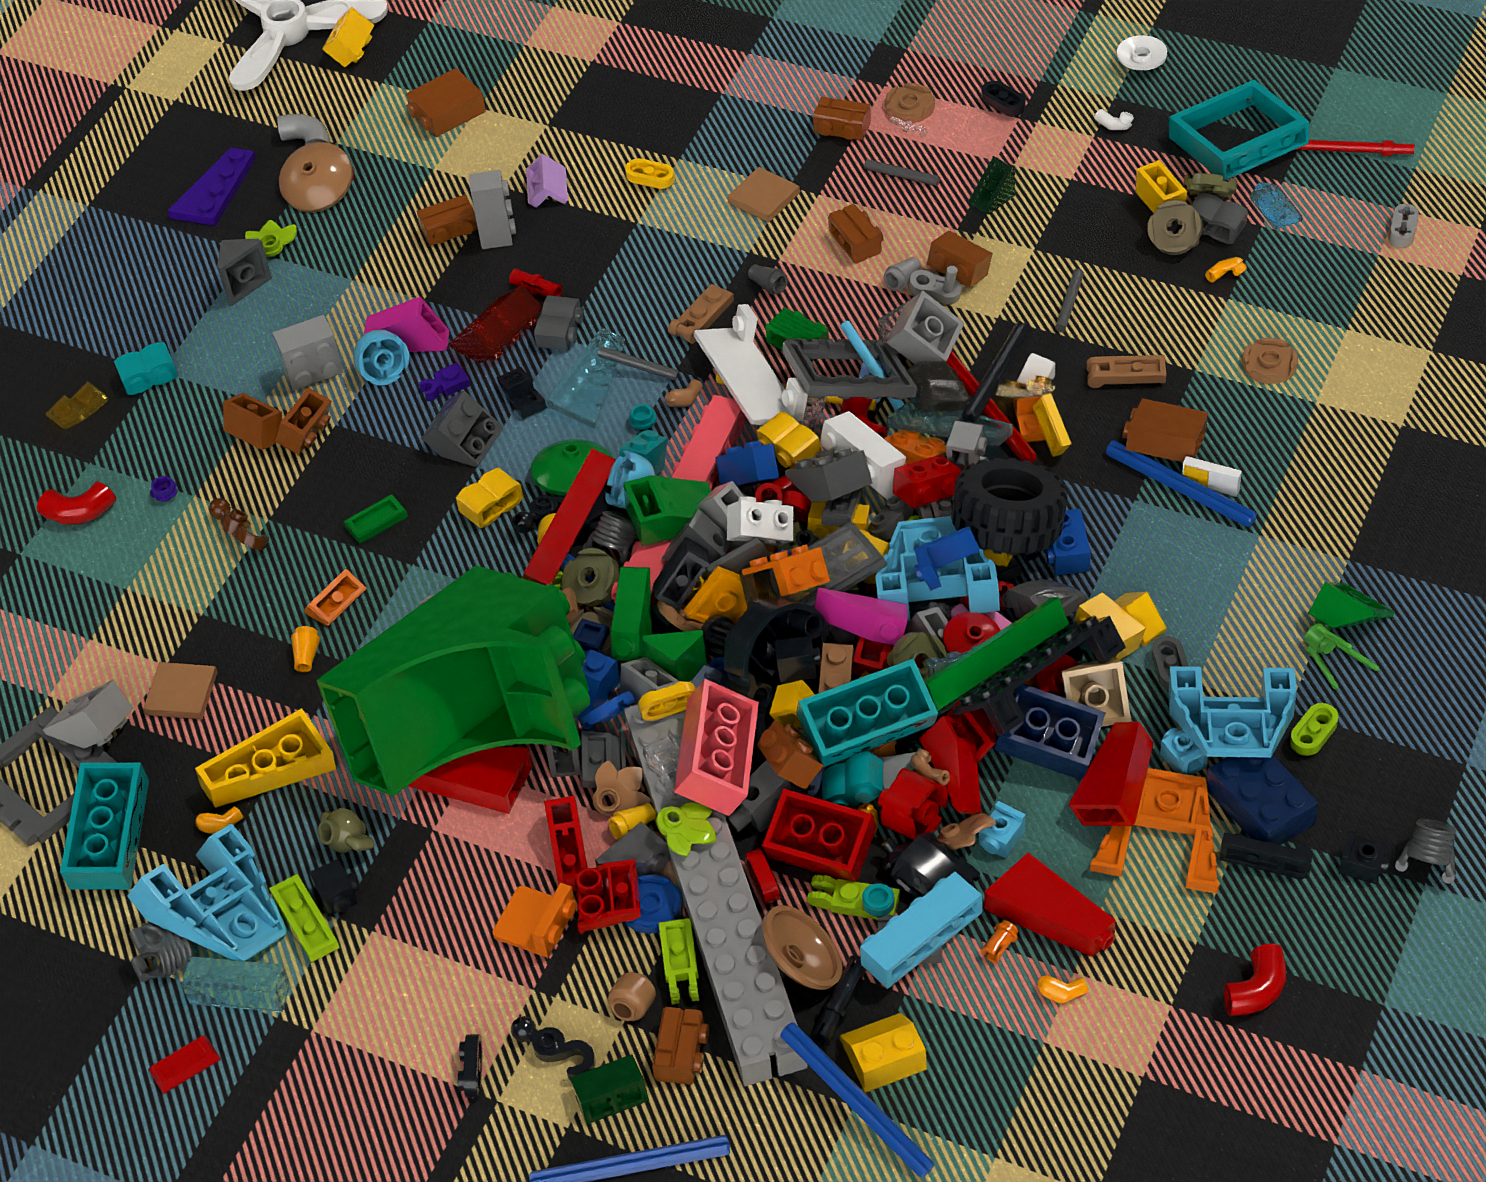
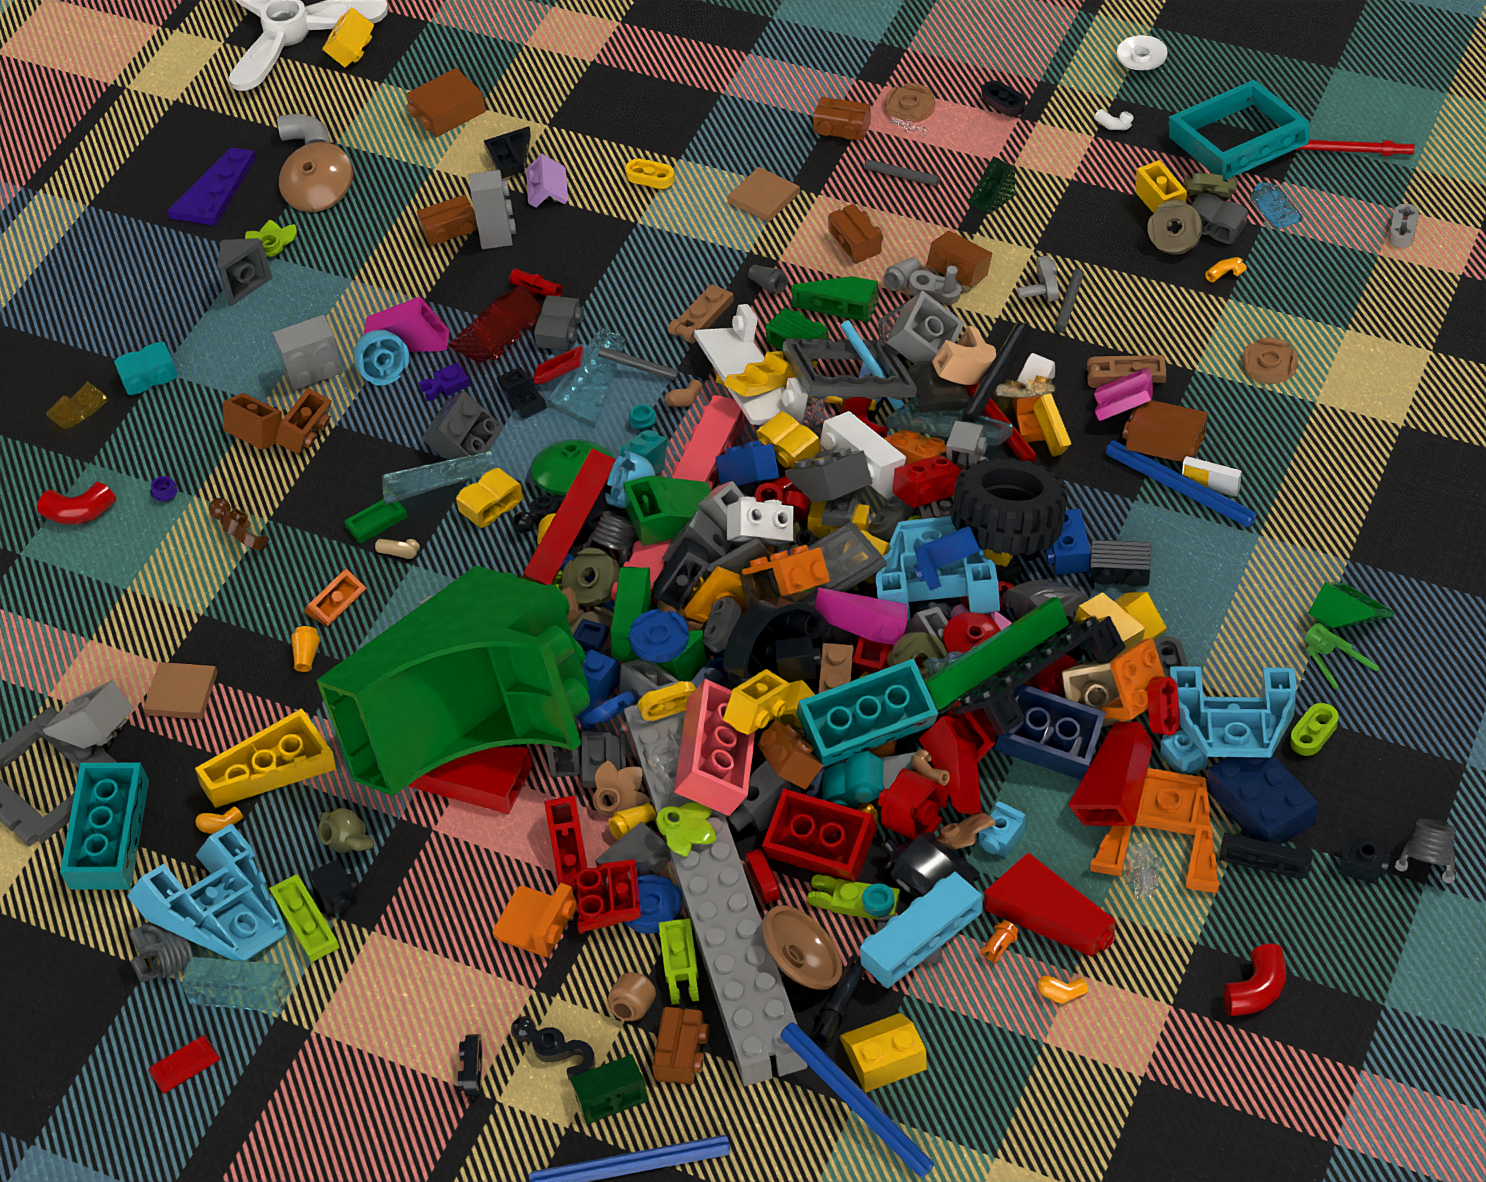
(397, 548): none -> tan arm
(433, 476): none -> clear light blue wing
(509, 151): none -> black wing
(559, 365): none -> red tile
(659, 636): none -> blue tile
(720, 623): none -> dark grey plate
(757, 702): none -> yellow brick
(763, 376): none -> yellow slope
(840, 297): none -> green slope
(966, 360): none -> light nougat arch
(1048, 284): none -> light grey piece
(1120, 562): none -> black brick
(1124, 393): none -> dark pink slope
(1132, 675): none -> orange bracket
(1142, 870): none -> clear hips
(1163, 705): none -> red beam

